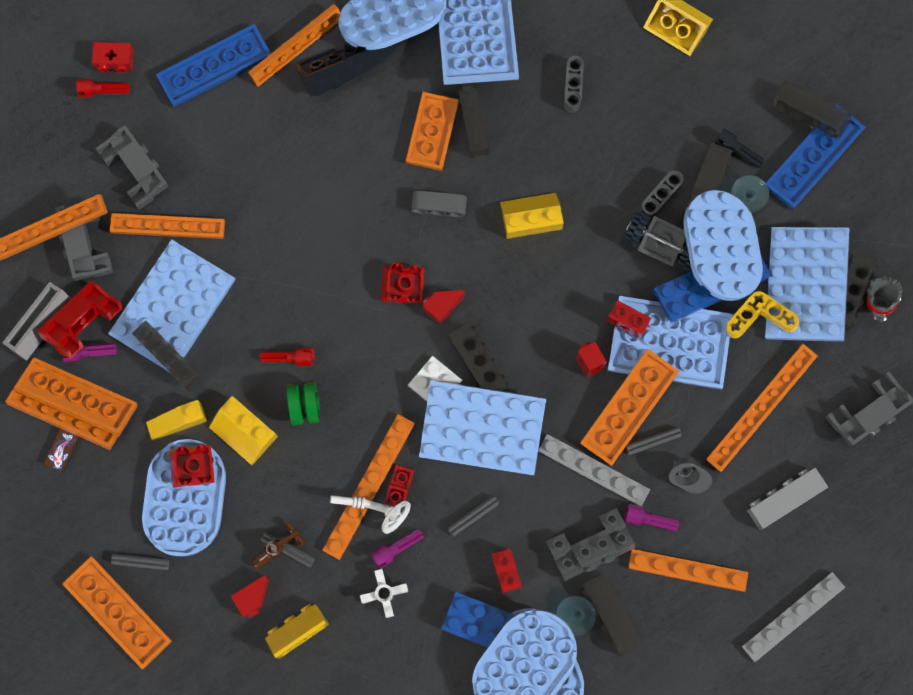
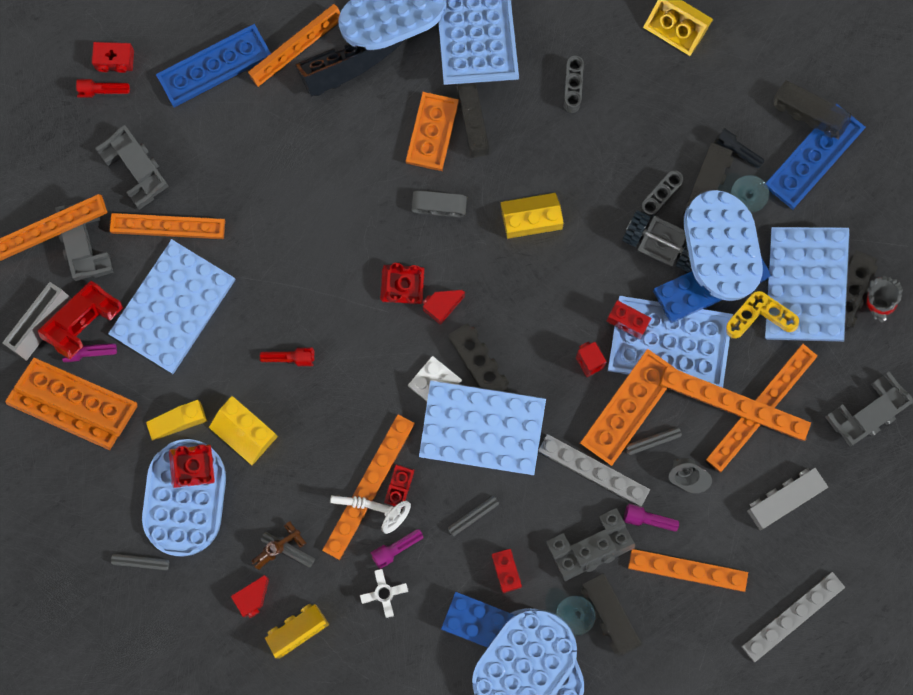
(61, 450): tile -> none
(117, 612): orange plate -> none
(167, 355): clear smoke brick -> none
(303, 403): green wheel -> none
(735, 403): none -> orange plate

